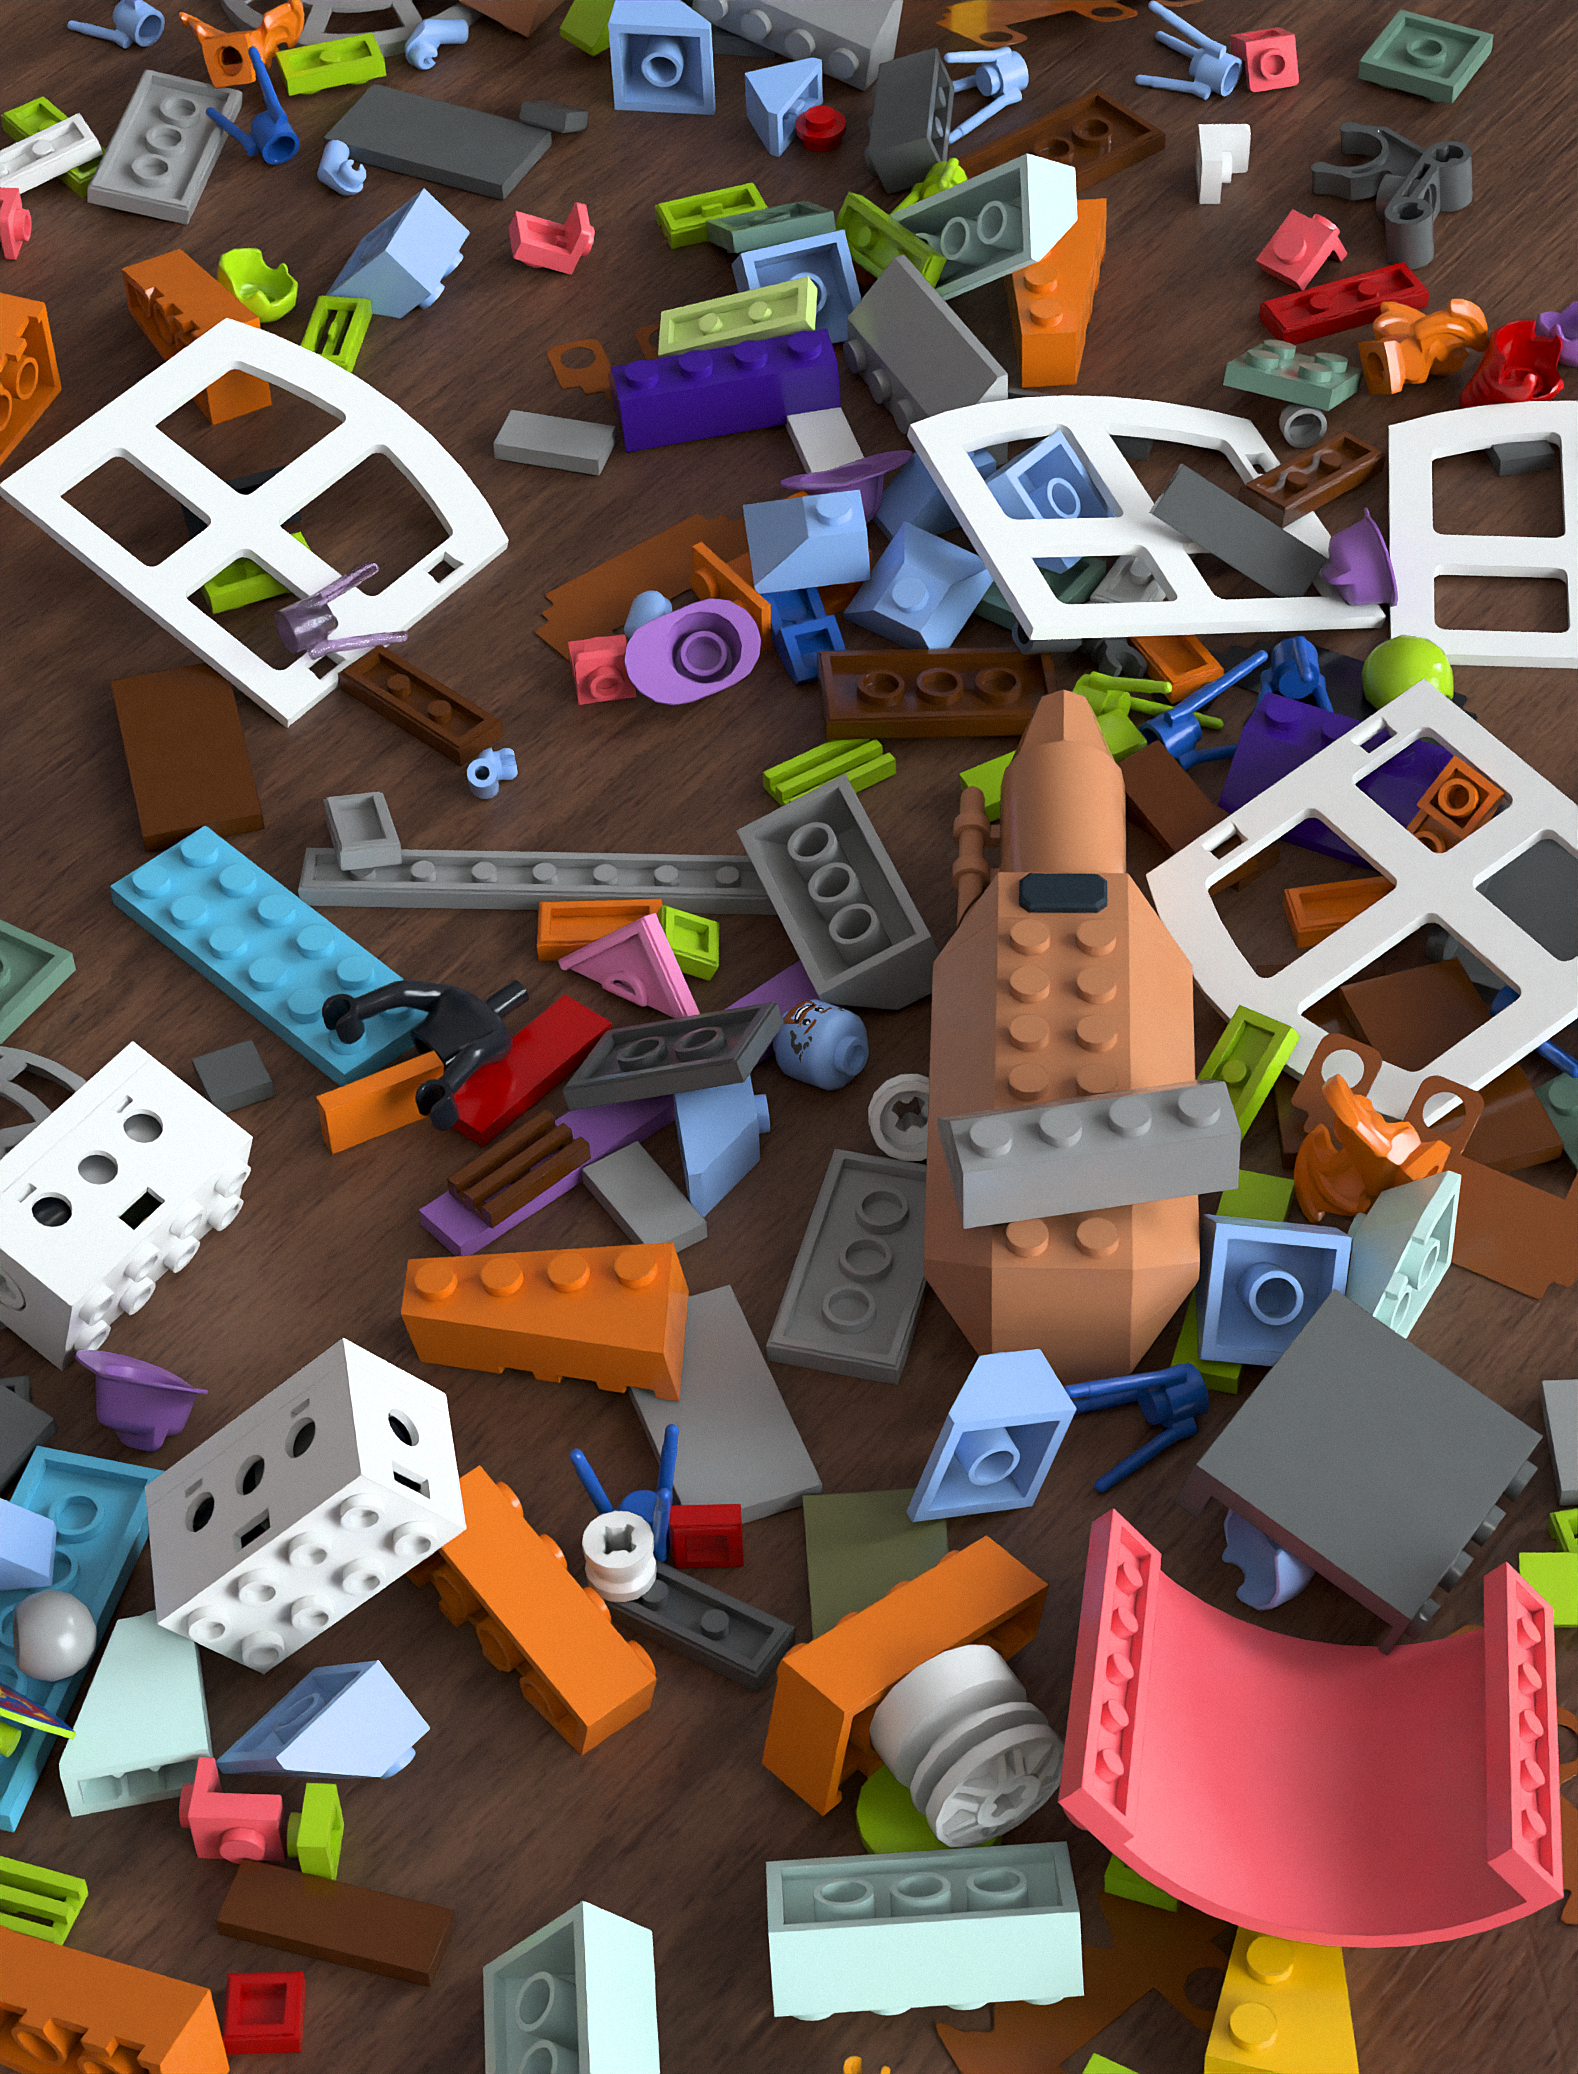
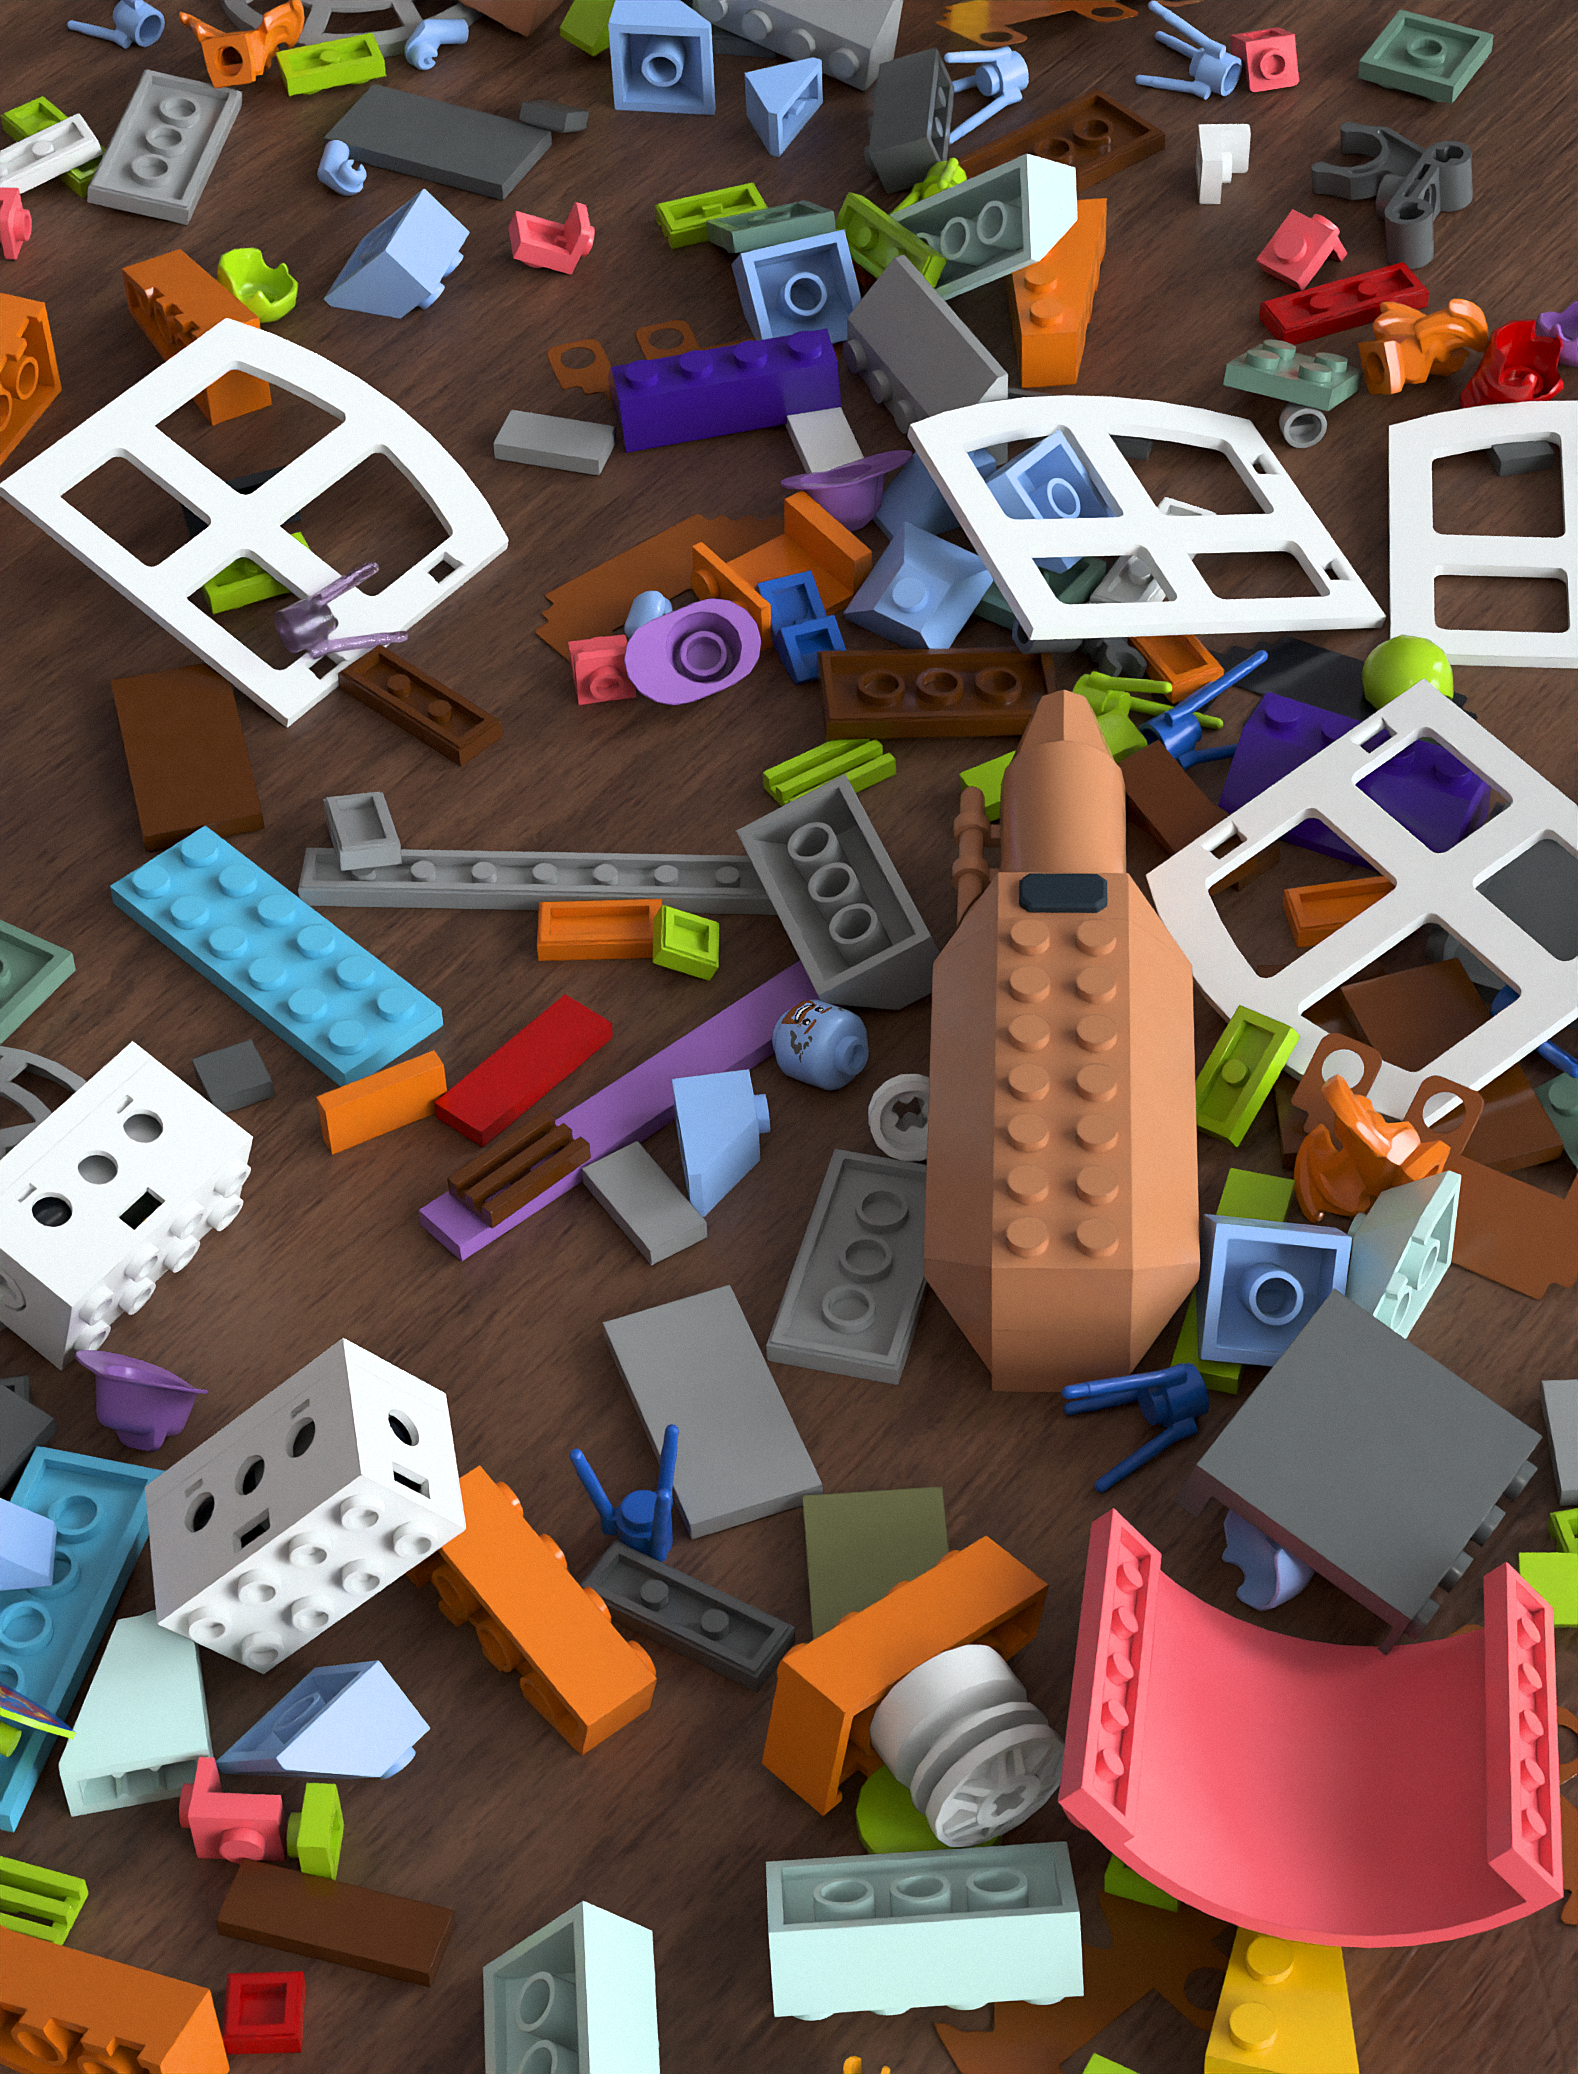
(52, 1635): light grey piece -> none
(270, 130): blue plant -> none
(355, 333): lime tile -> none
(458, 1027): black piece -> none
(489, 769): light blue arm -> none
(556, 1313): orange wedge -> none
(620, 1574): white wheel -> none
(637, 967): bright pink tile -> none
(674, 1056): dark grey tile -> none
(706, 1536): red tile -> none
(739, 318): yellowish green plate -> none
(807, 541): light blue slope -> none
(820, 128): red plate -> none
(995, 1439): light blue slope -> none
(1092, 1152): light grey slope -> none
(1237, 534): dark grey tile -> none
(1295, 673): blue plant -> none
(1312, 478): reddish brown tile -> none
(1361, 565): medium lavender piece -> none
(1454, 807): orange slope -> none

